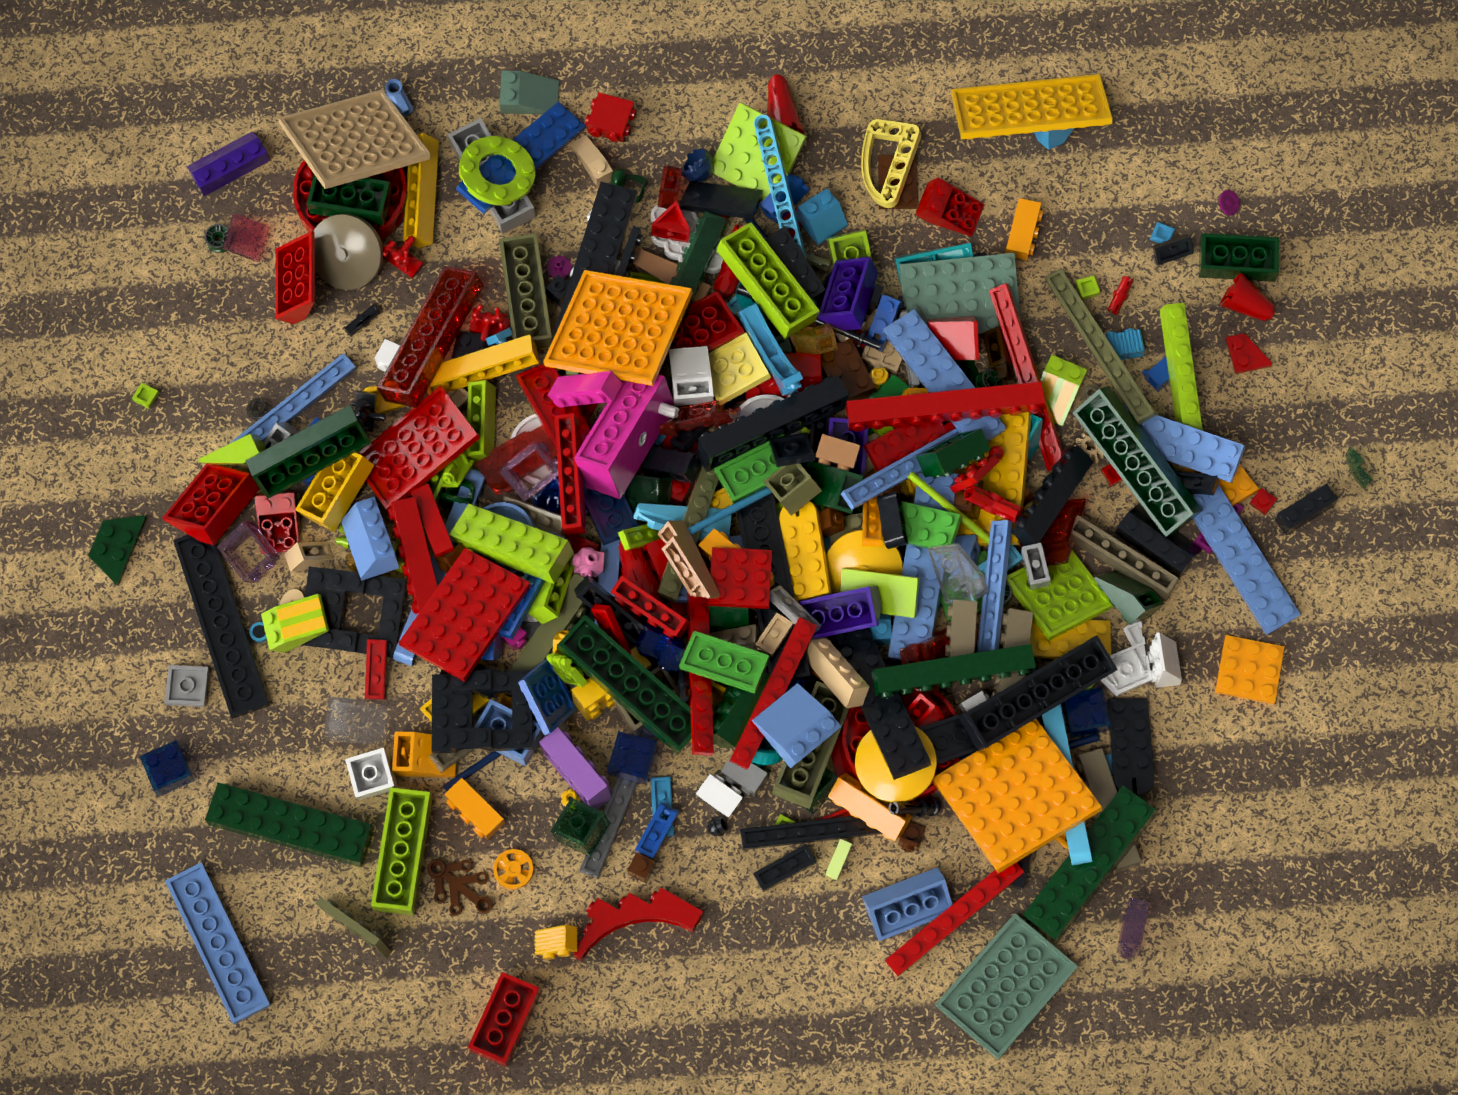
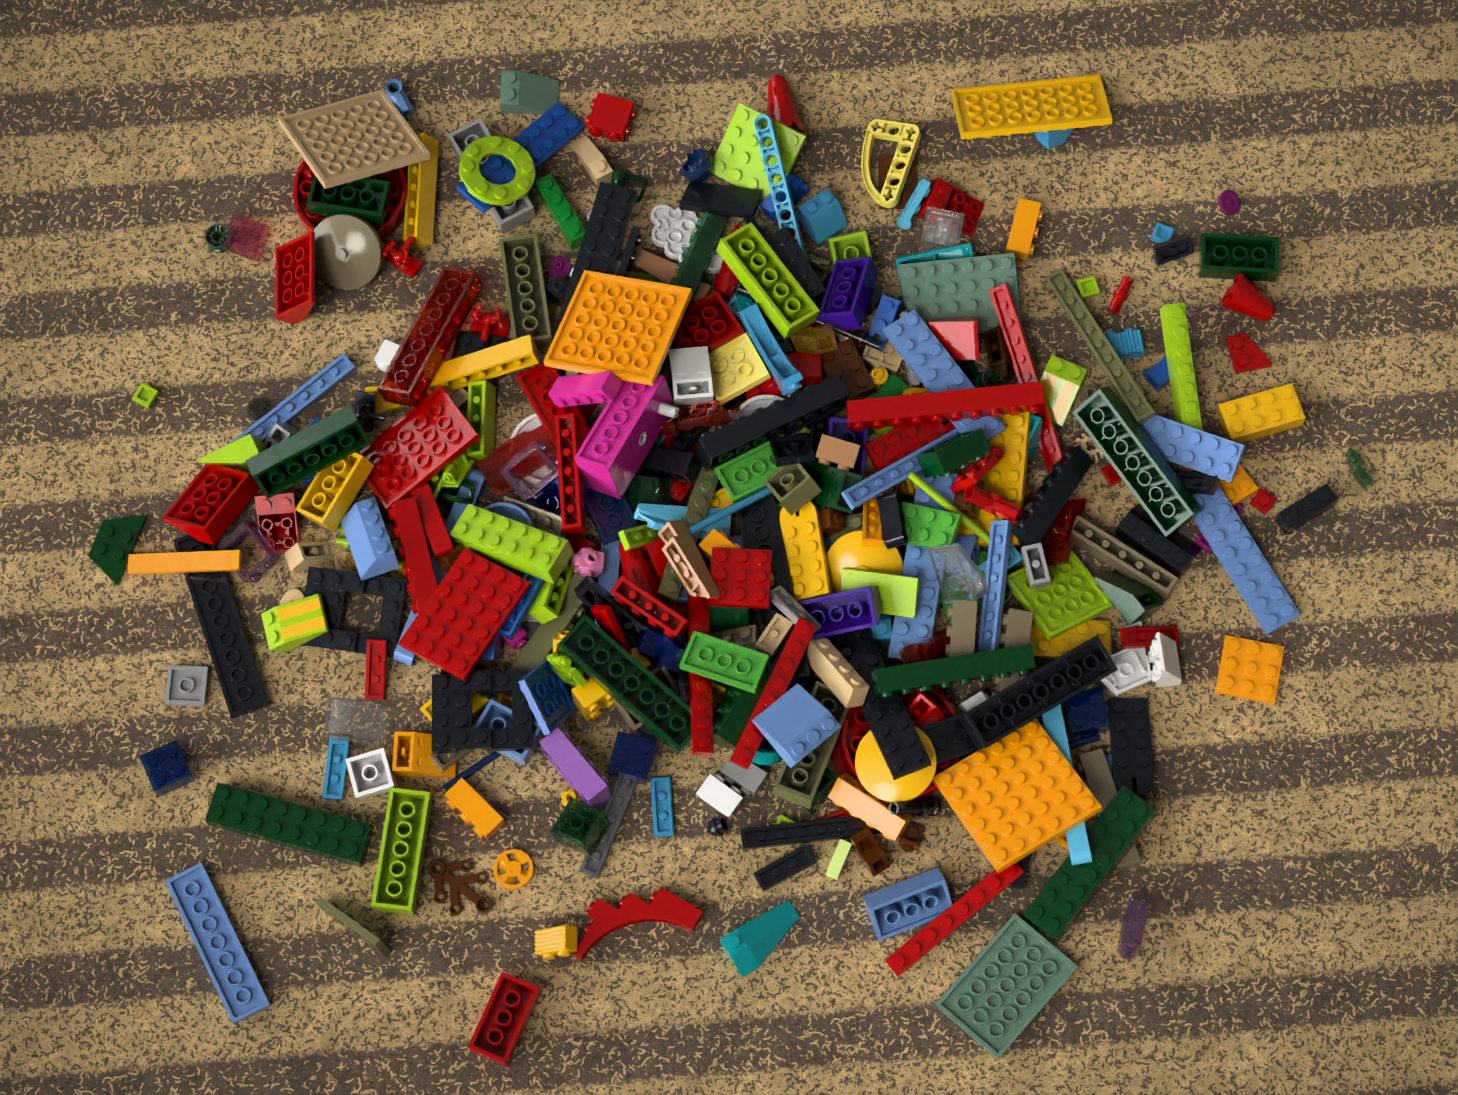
(184, 562): none -> light orange tile
(228, 163): dark purple slope -> none
(258, 633): tile -> none
(336, 770): none -> dark azure plate
(362, 320): black pin -> none
(500, 337): dark azure plate -> none
(560, 210): none -> green brick
(641, 868): reddish brown brick -> none
(656, 831): blue plate -> none
(669, 186): clear red brick -> none
(671, 225): red slope -> none
(755, 940): none -> teal wedge
(869, 852): none -> reddish brown brick
(913, 204): none -> medium azure plate
(941, 228): none -> clear slope
(1142, 636): none -> red tile
(1261, 414): none -> yellow brick

